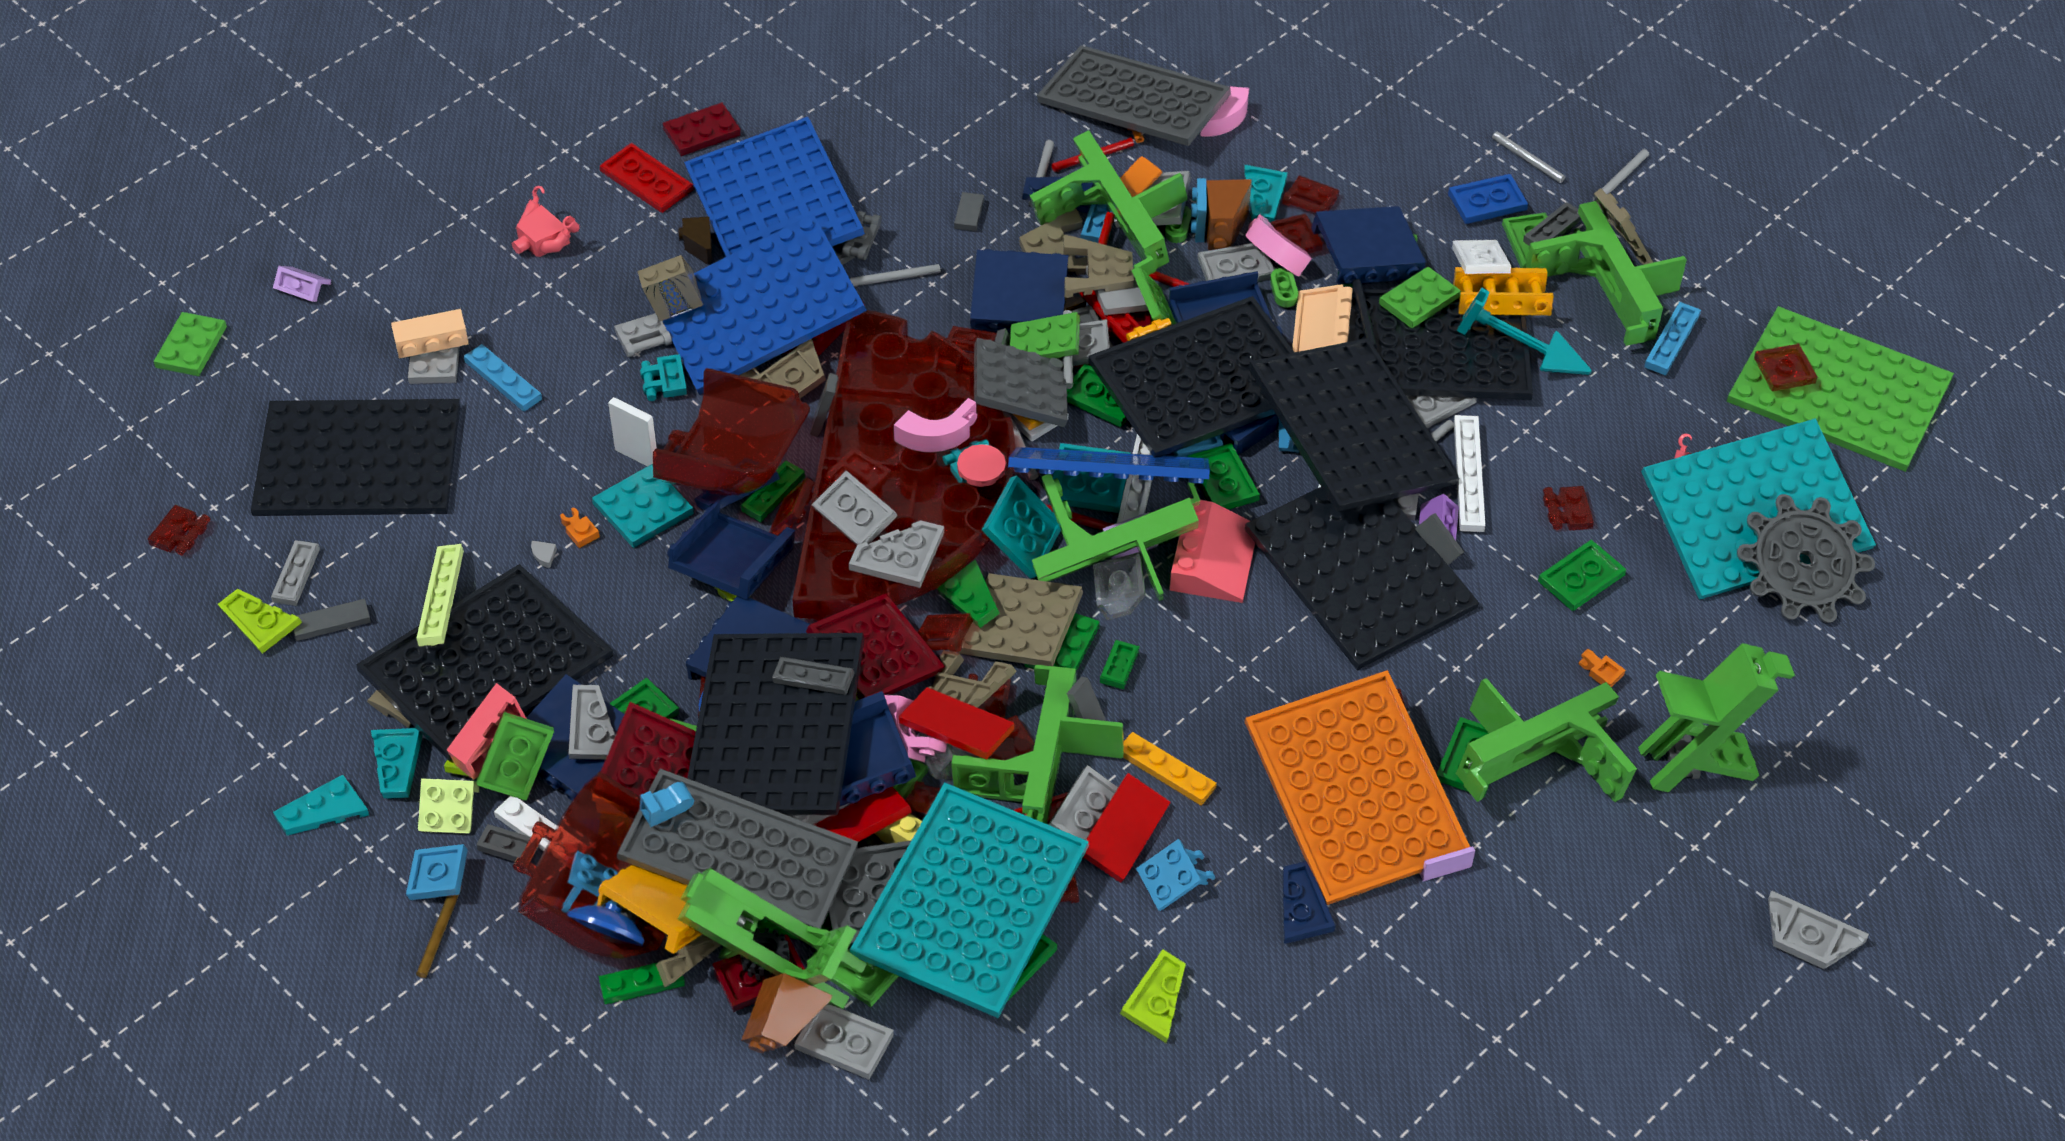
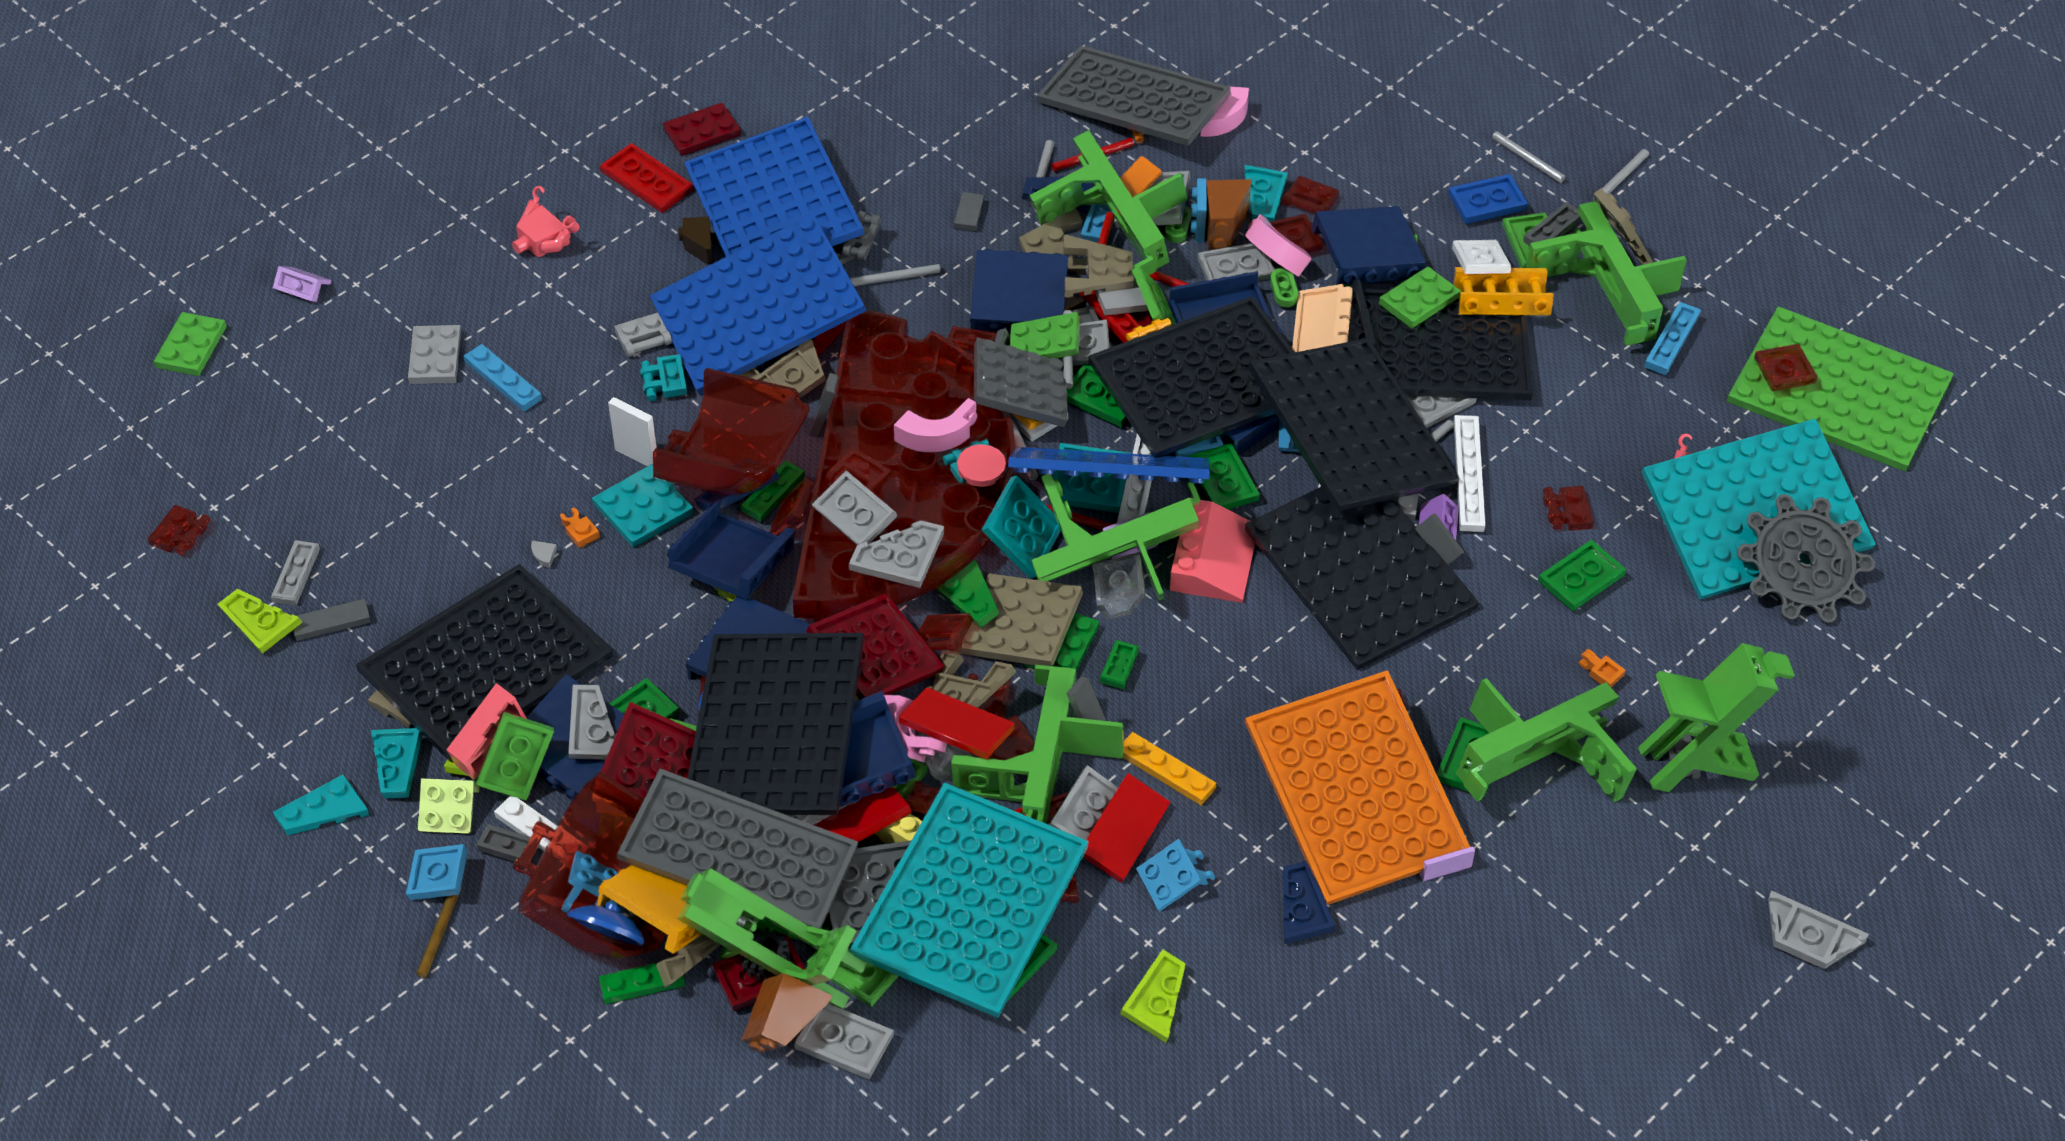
(356, 457): black plate -> none
(429, 333): light nougat brick -> none
(440, 595): yellowish green plate -> none
(665, 803): dark azure leg -> none
(670, 287): dark tan slope -> none
(813, 675): dark grey tile -> none
(1558, 354): teal piece -> none

